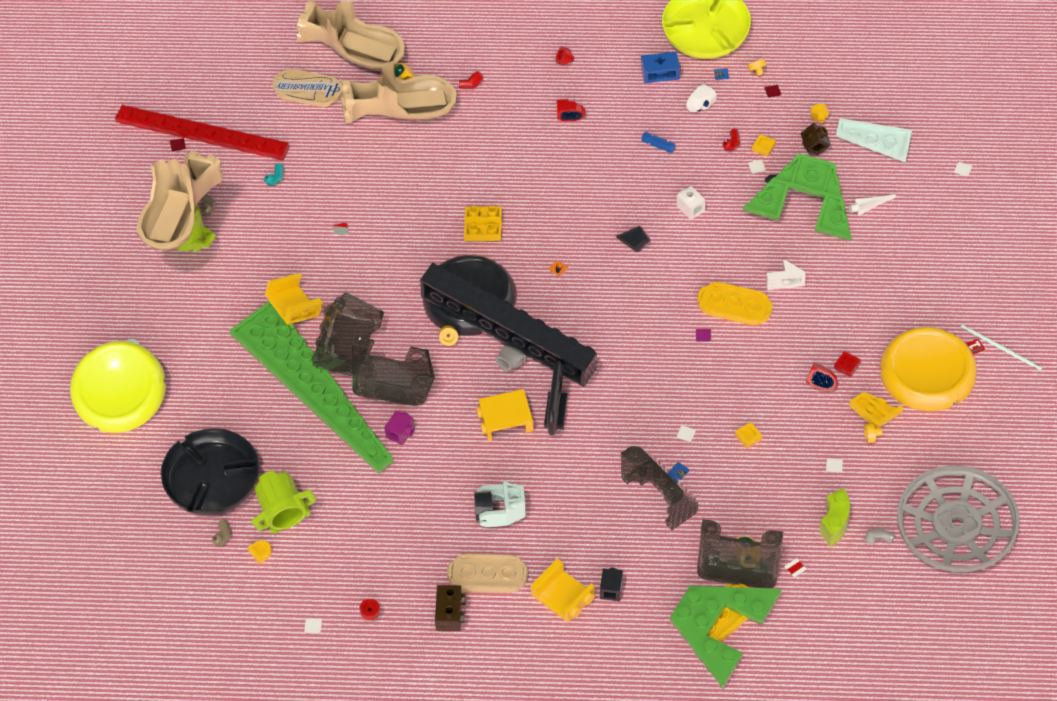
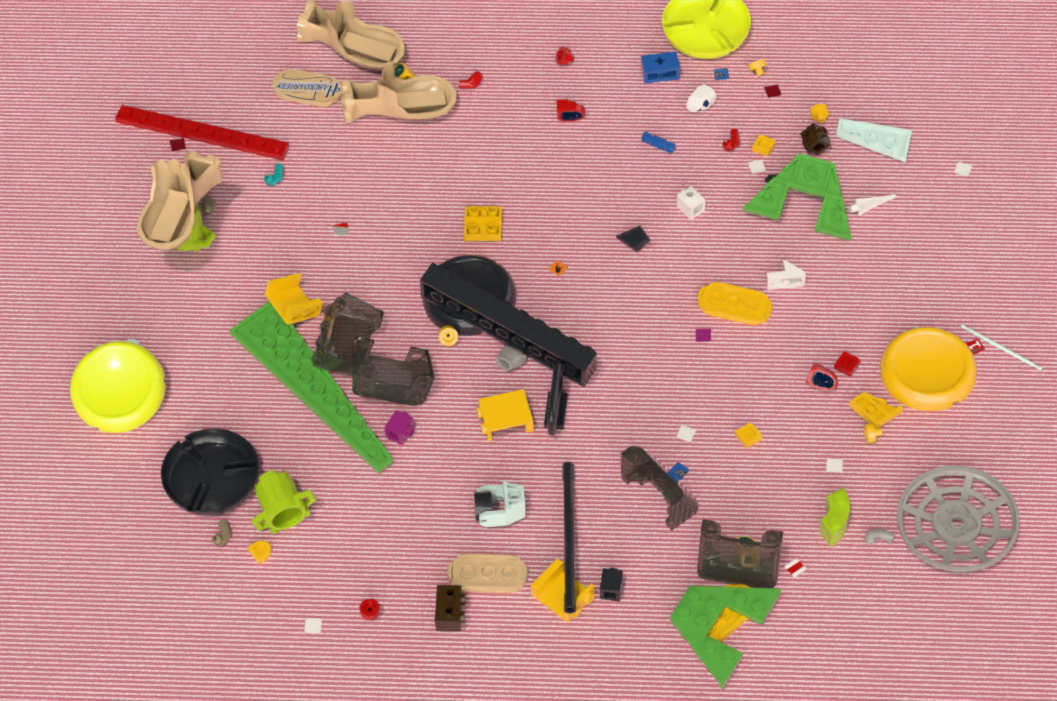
(569, 567): none -> black piece

